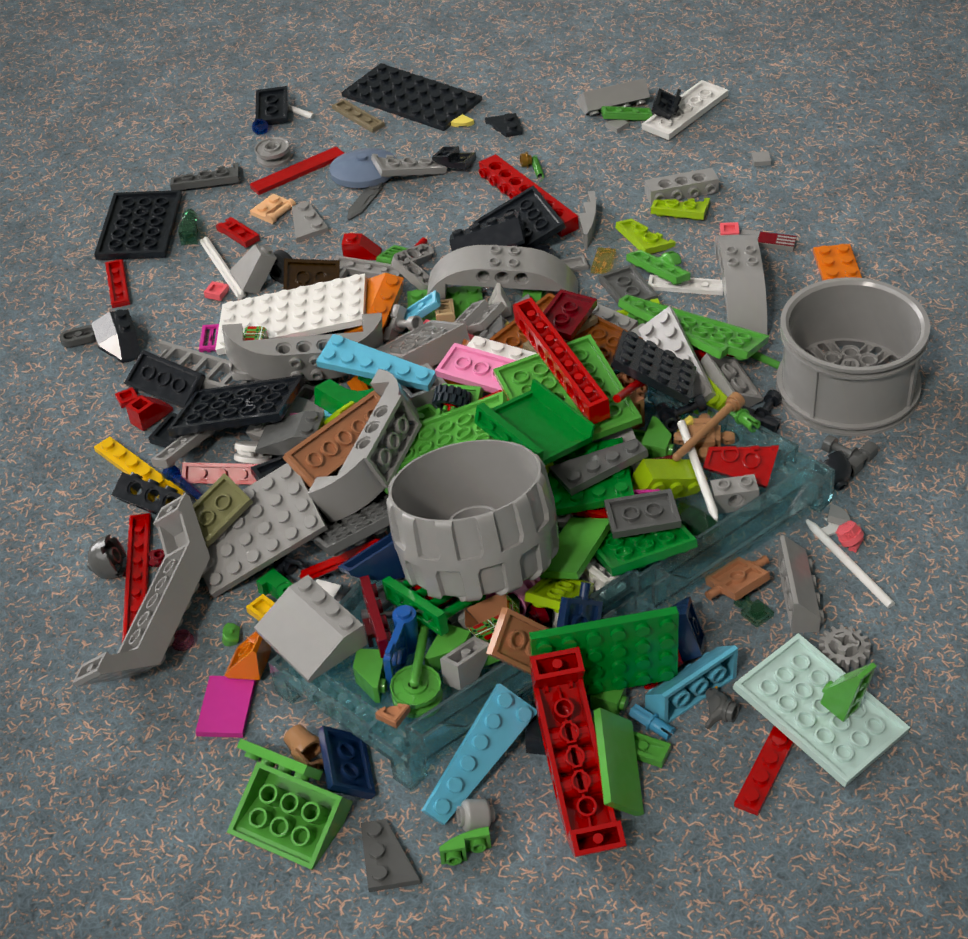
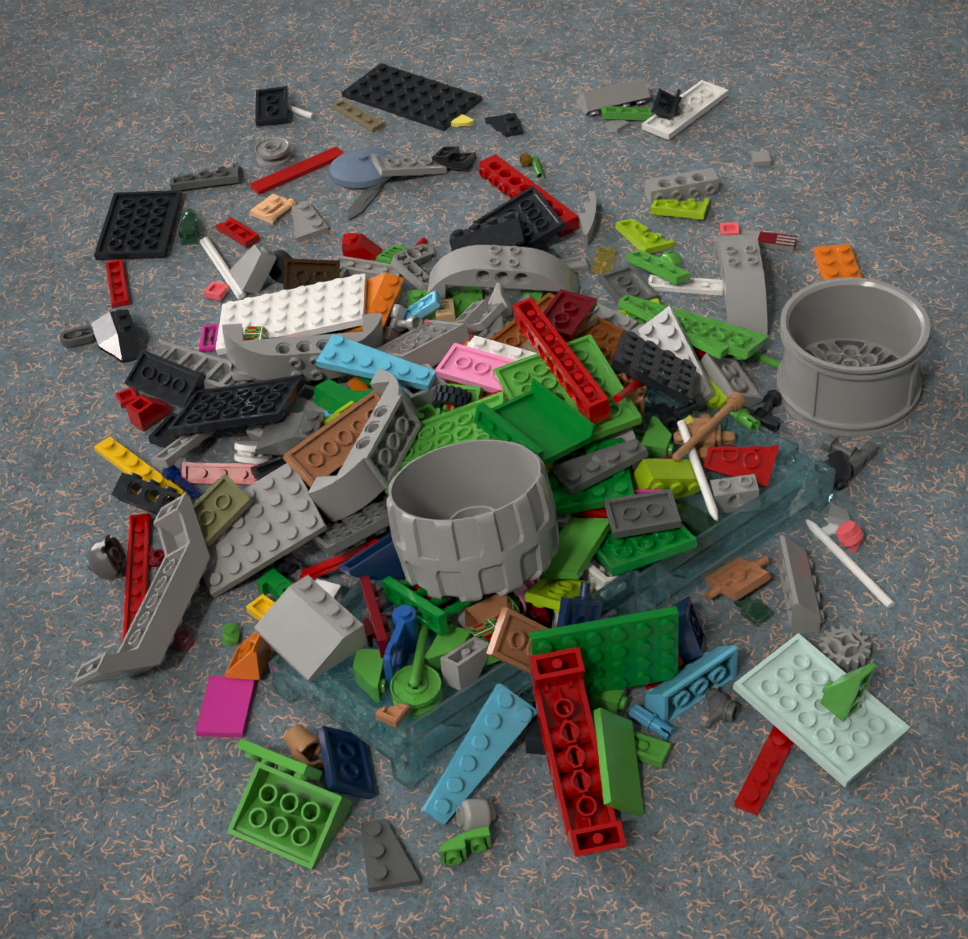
(260, 127): clear blue plate -> none

